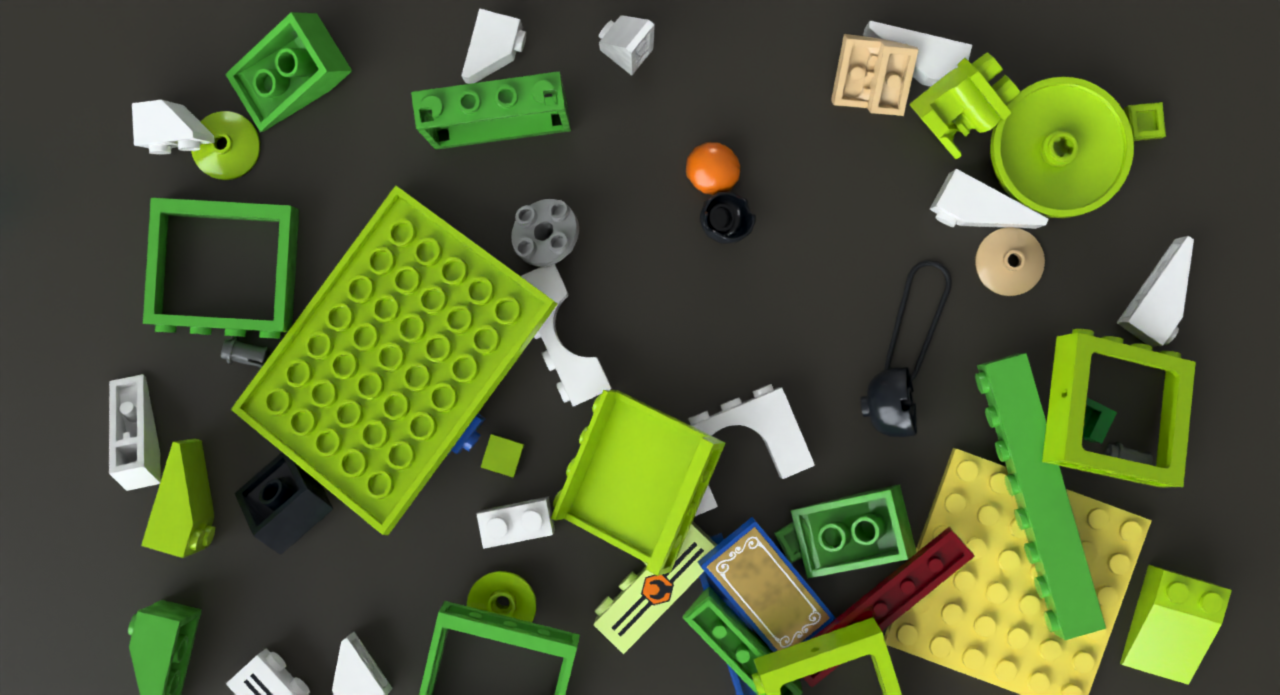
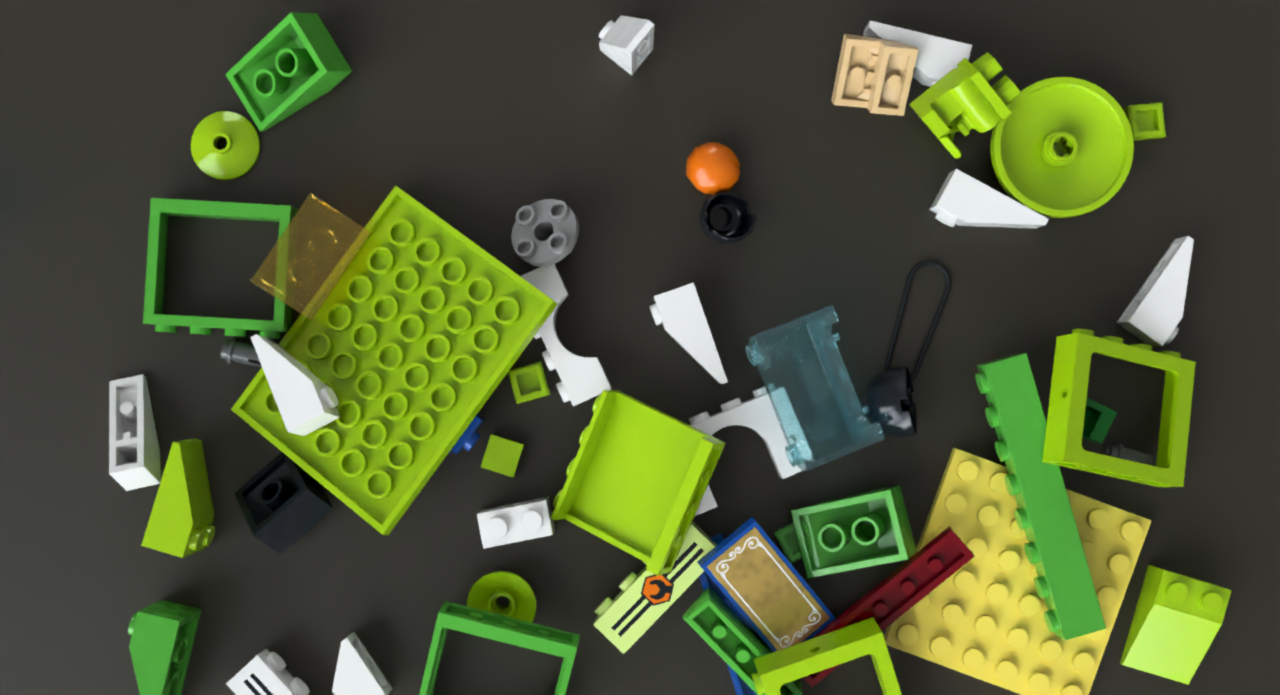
(167, 126): white slope -> none
(299, 394): none -> white slope
(310, 256): none -> clear yellow tile
(491, 110): bright green window -> none
(492, 45): white slope -> none
(529, 382): none -> lime tile
(686, 323): none -> white slope
(812, 390): none -> clear light blue windscreen
(993, 264): tan dish -> none

